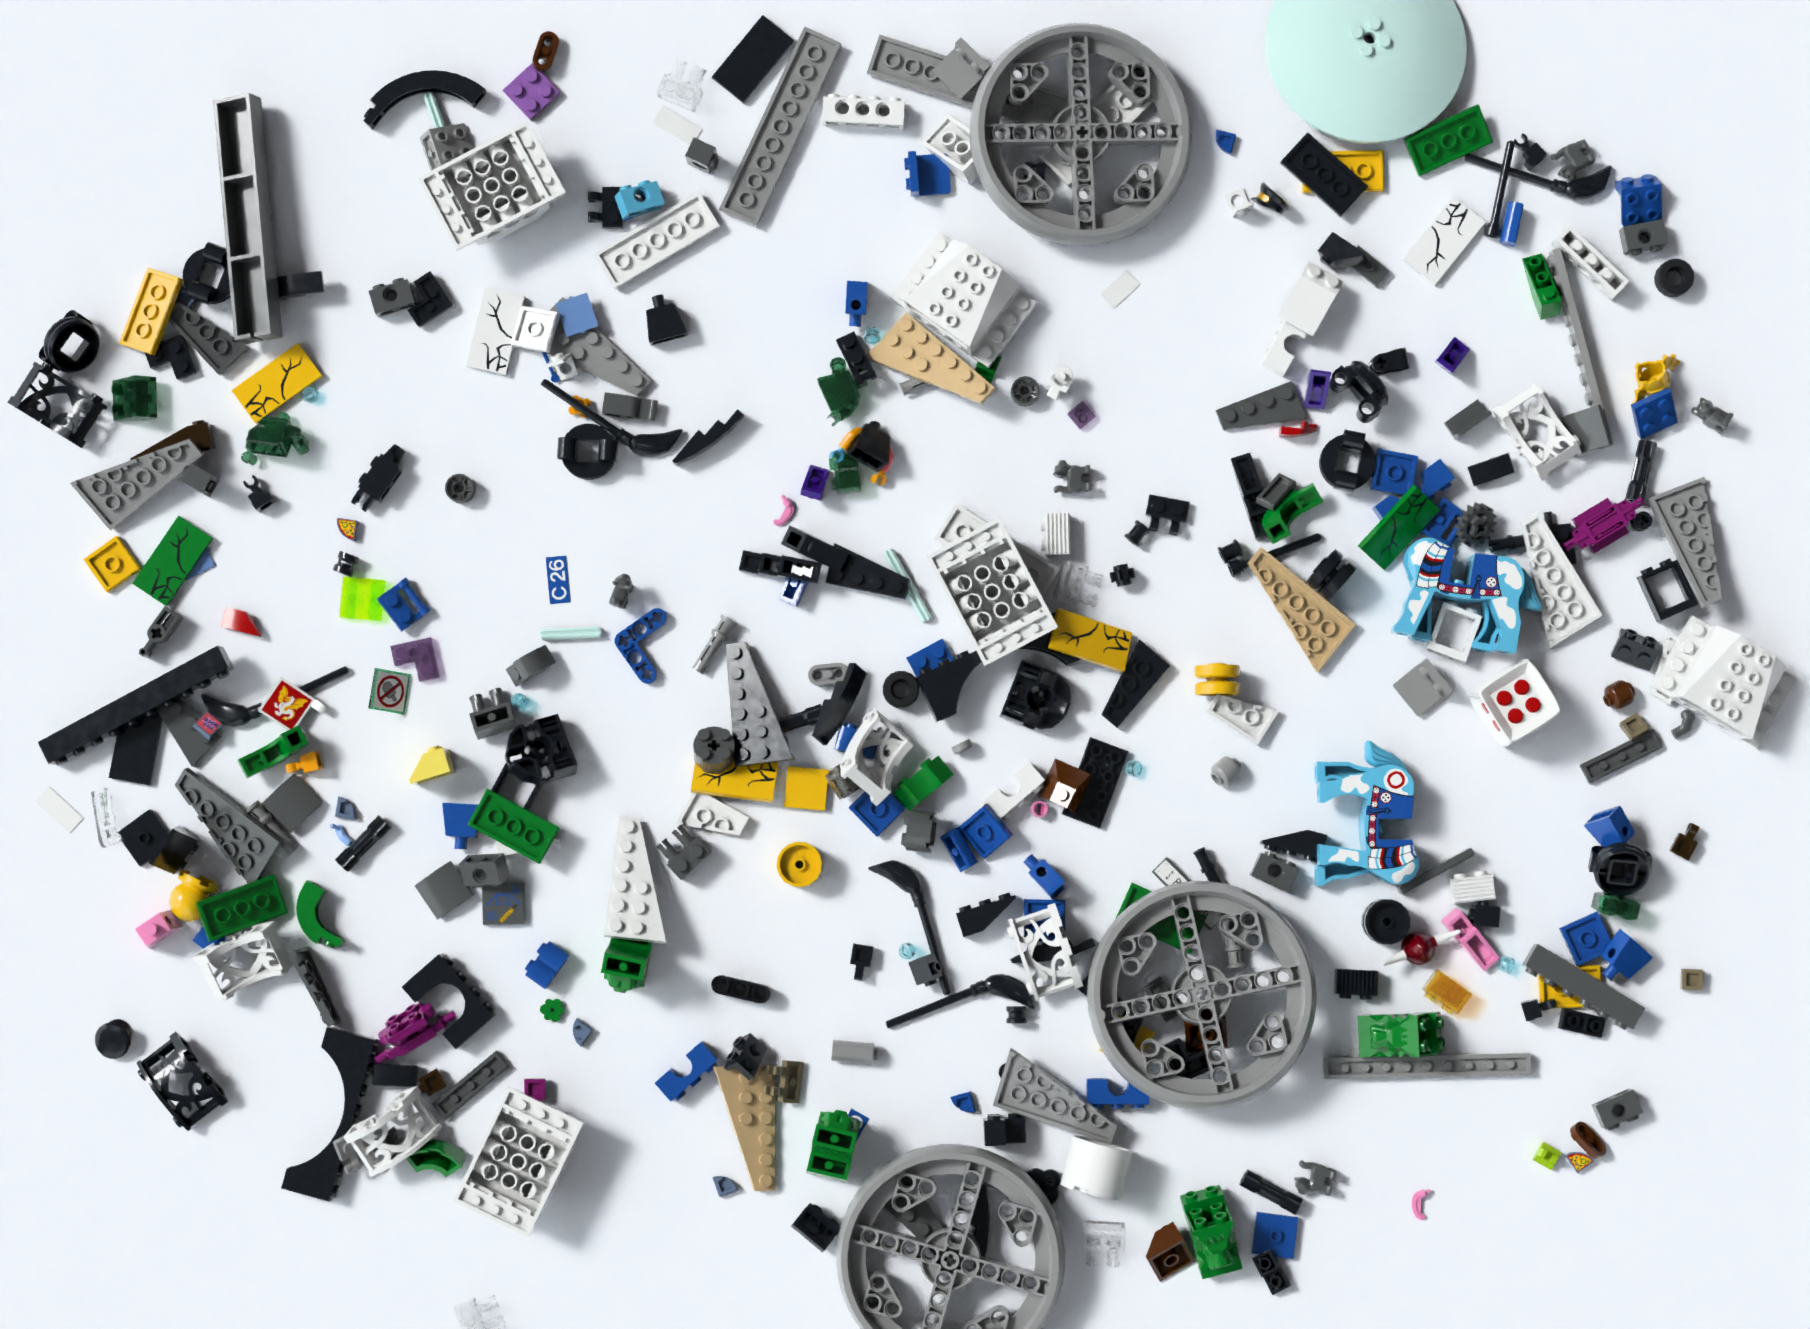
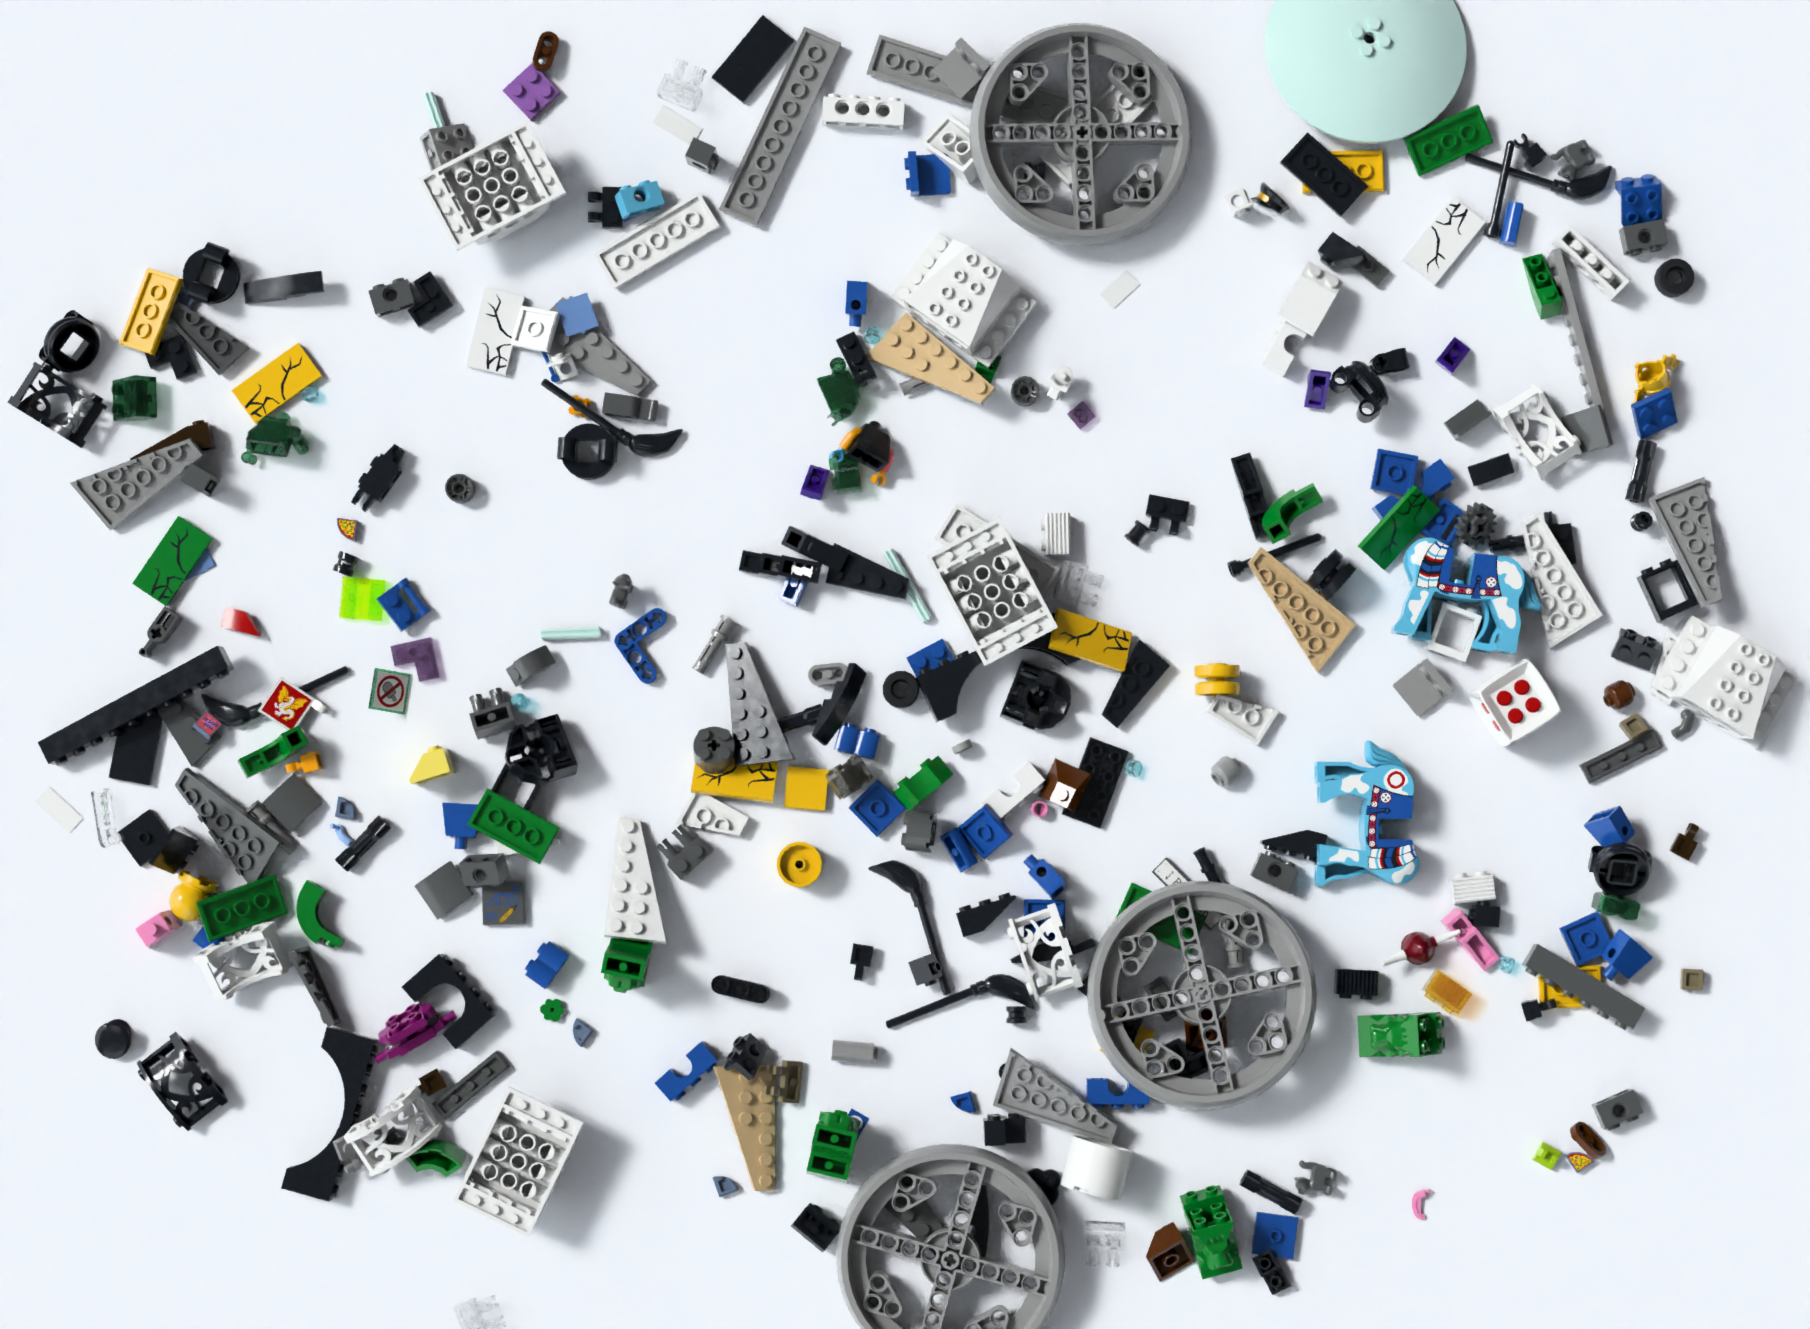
(112, 564): yellow tile -> none
(247, 218): dark grey piece -> none
(259, 499): black piece -> none
(395, 1075): black slope -> none
(420, 83): black arch -> none
(535, 1088): magenta plate -> none
(557, 579): blue sticker -> none
(664, 322): black torso -> none
(701, 442): black slope -> none
(786, 515): bright pink piece -> none
(853, 764): white fence -> none
(903, 952): clear light blue hinge -> none
(1075, 478): dark grey animal -> none
(1122, 575): black gear -> none
(1225, 141): blue tile -> none
(1230, 551): black bush -> none
(1268, 407): dark grey wing -> none
(1276, 492): dark grey tile -> none
(1304, 429): red slope -> none
(1349, 442): black piece -> none
(1397, 925): black wheel -> none
(1427, 1066): light grey plate -> none
(1435, 870): dark grey tile -> none
(1581, 1023): black slope -> none
(1602, 524): magenta piece -> none
(1712, 416): dark grey animal -> none

